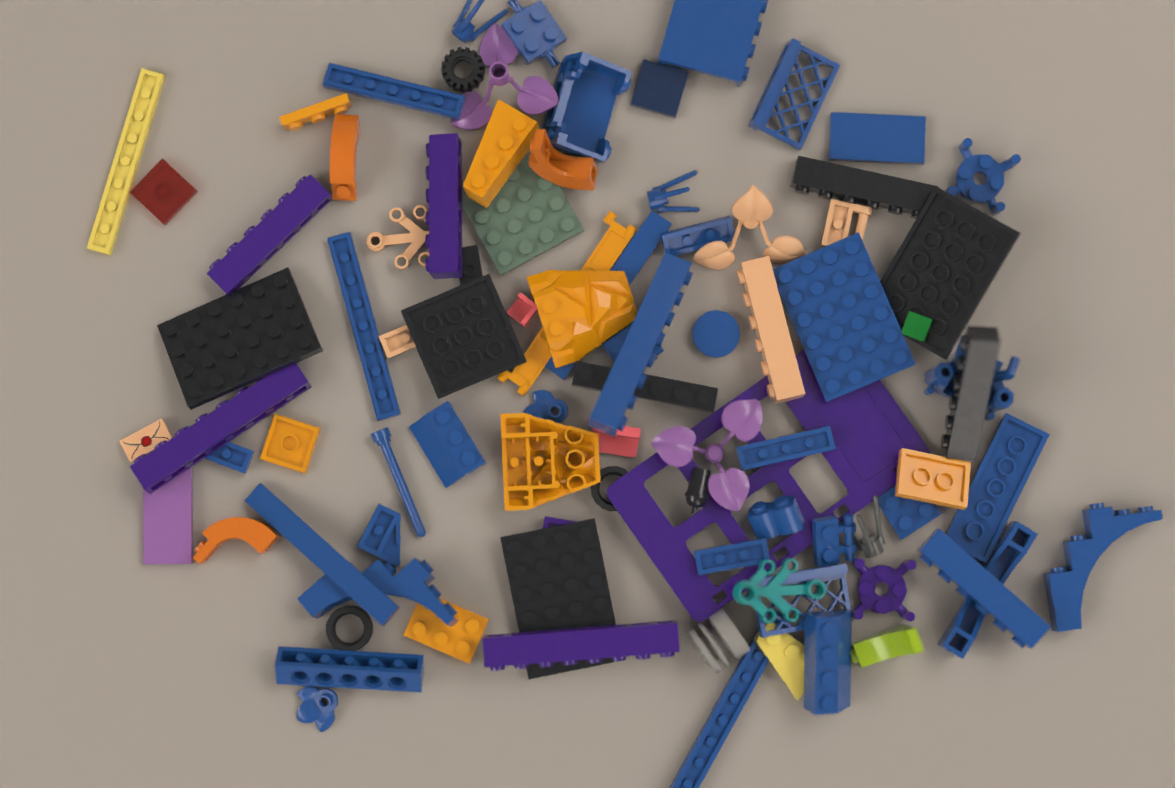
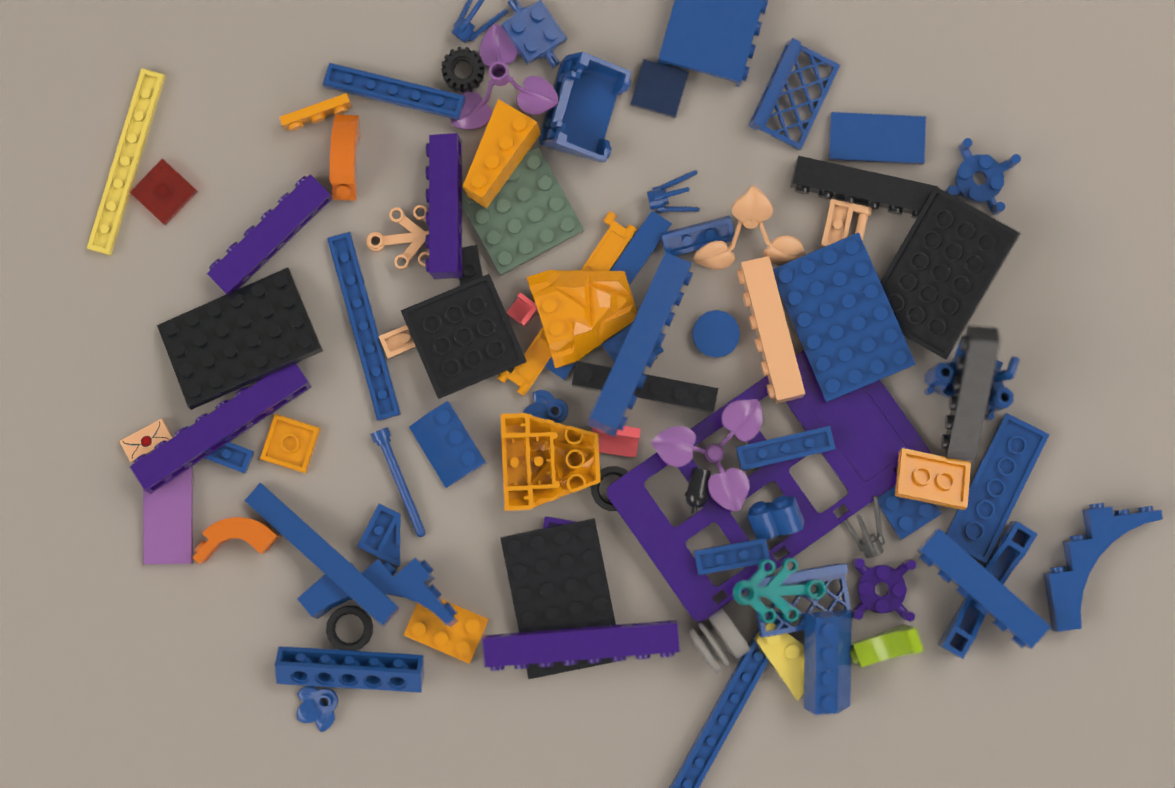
(559, 168): orange arch -> none
(826, 539): blue plate -> none
(917, 326): green tile -> none

